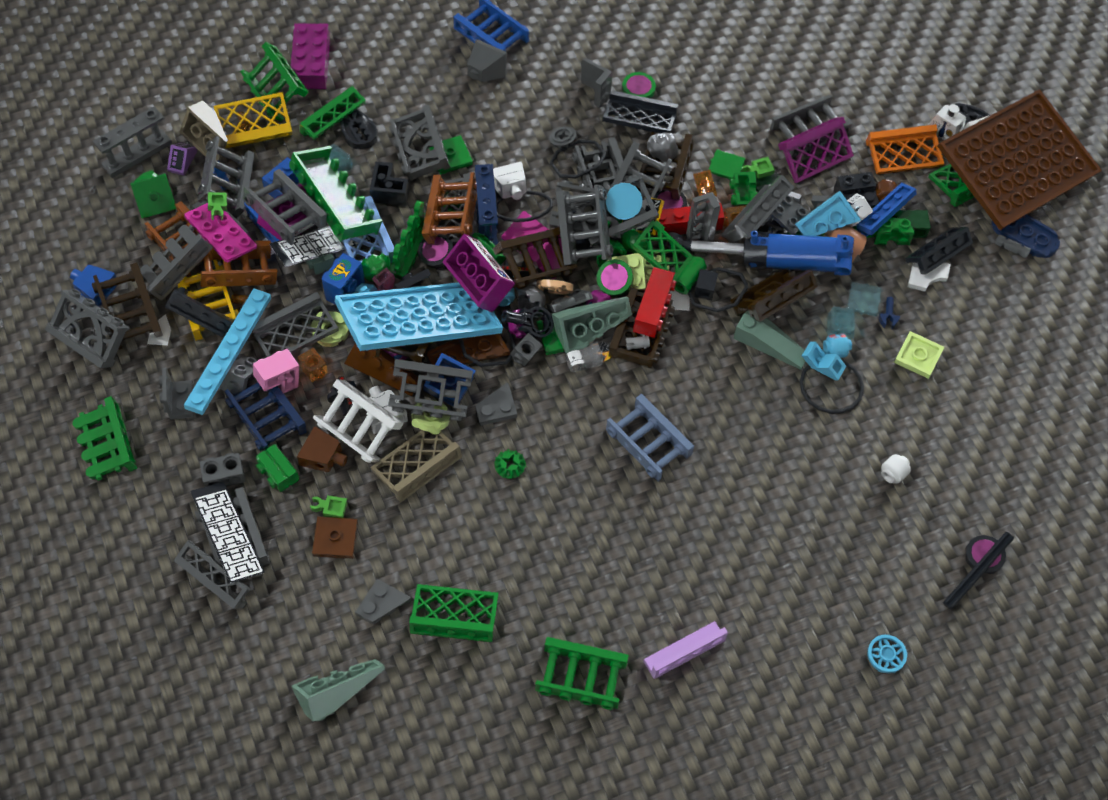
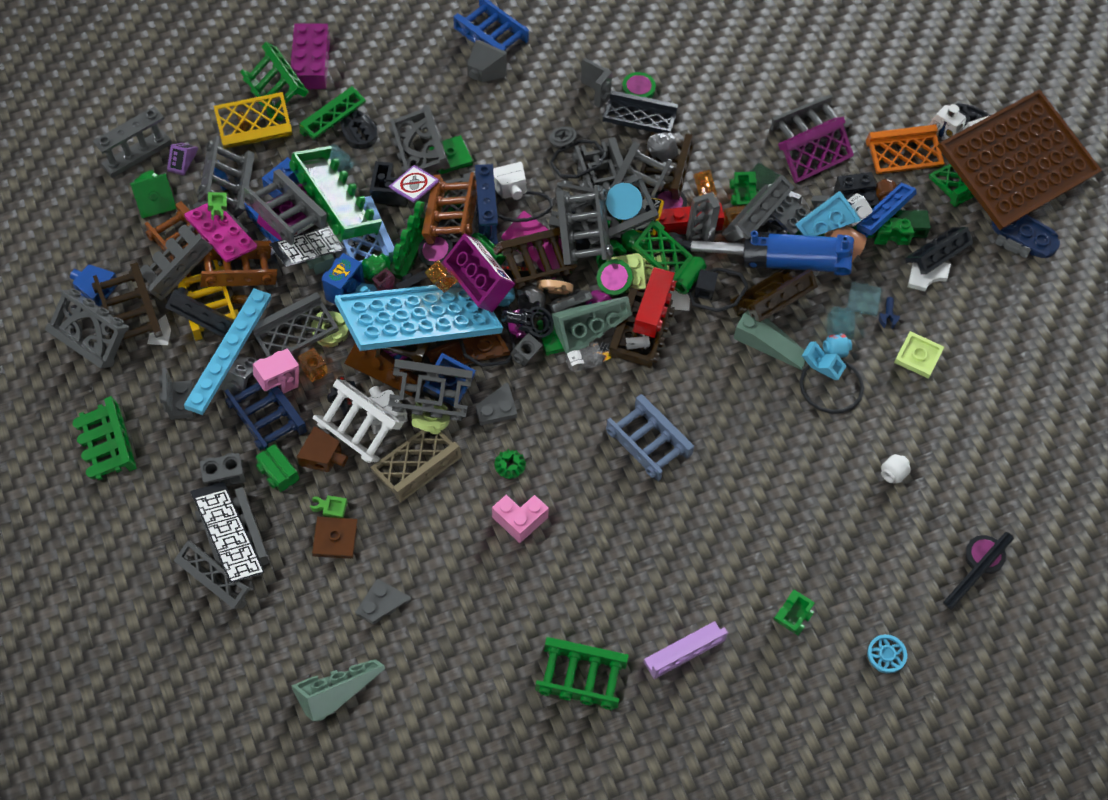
(201, 126): dark tan slope -> none
(414, 183): none -> piece
(441, 276): none -> clear orange brick
(450, 628): green fence -> none
(520, 520): none -> bright pink brick
(725, 164): green piece -> none
(761, 167): bright green plate -> none
(794, 612): none -> green cylinder

